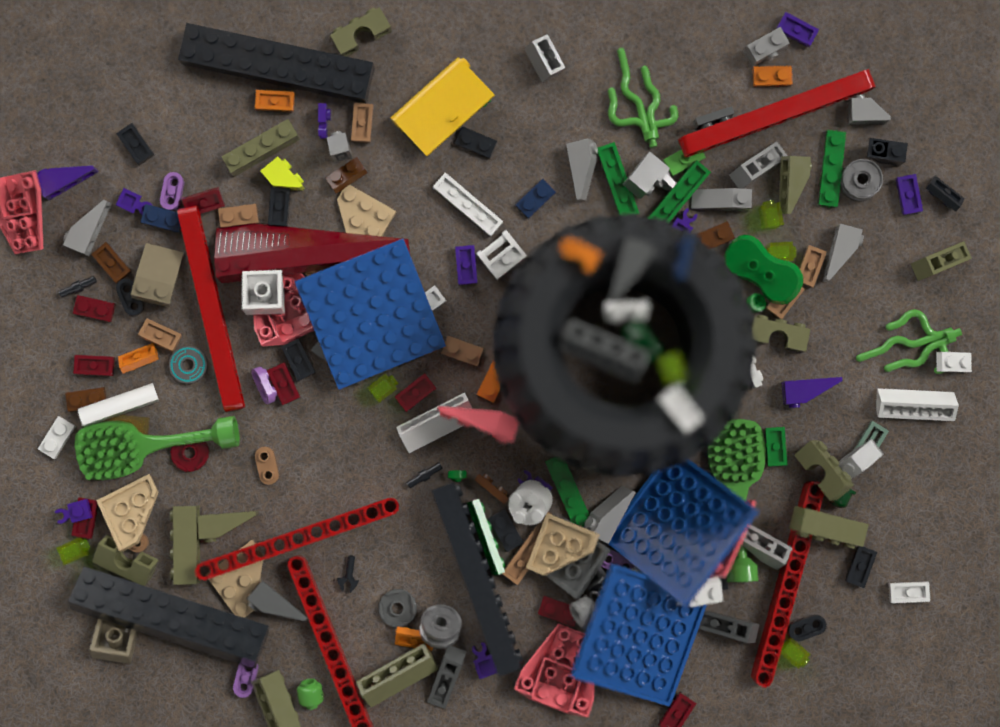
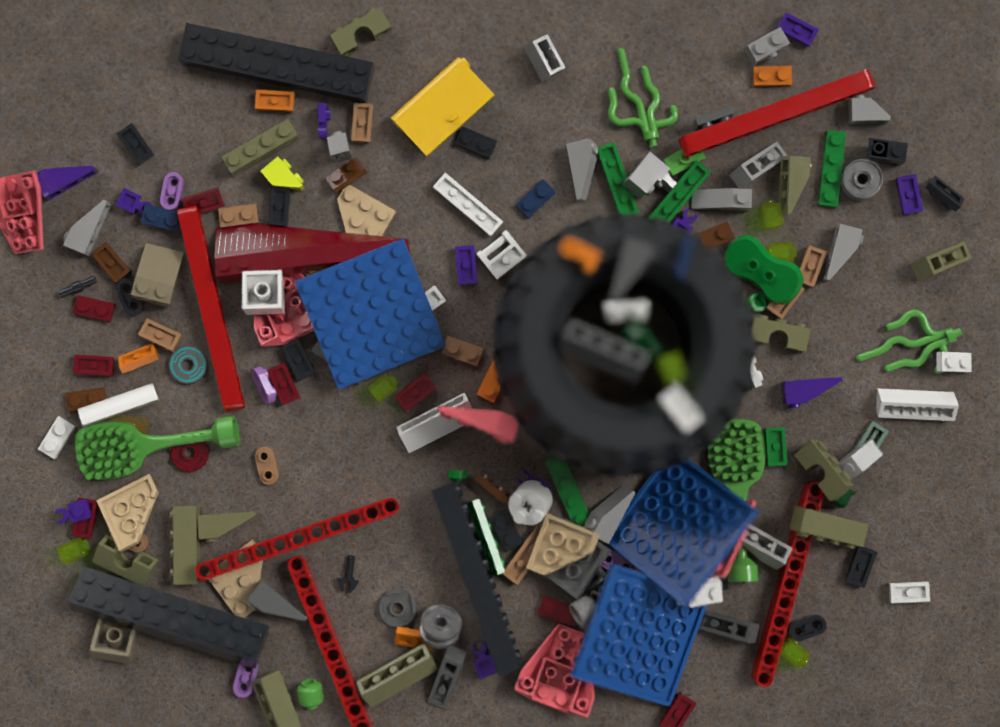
(424, 475): black bar -> none

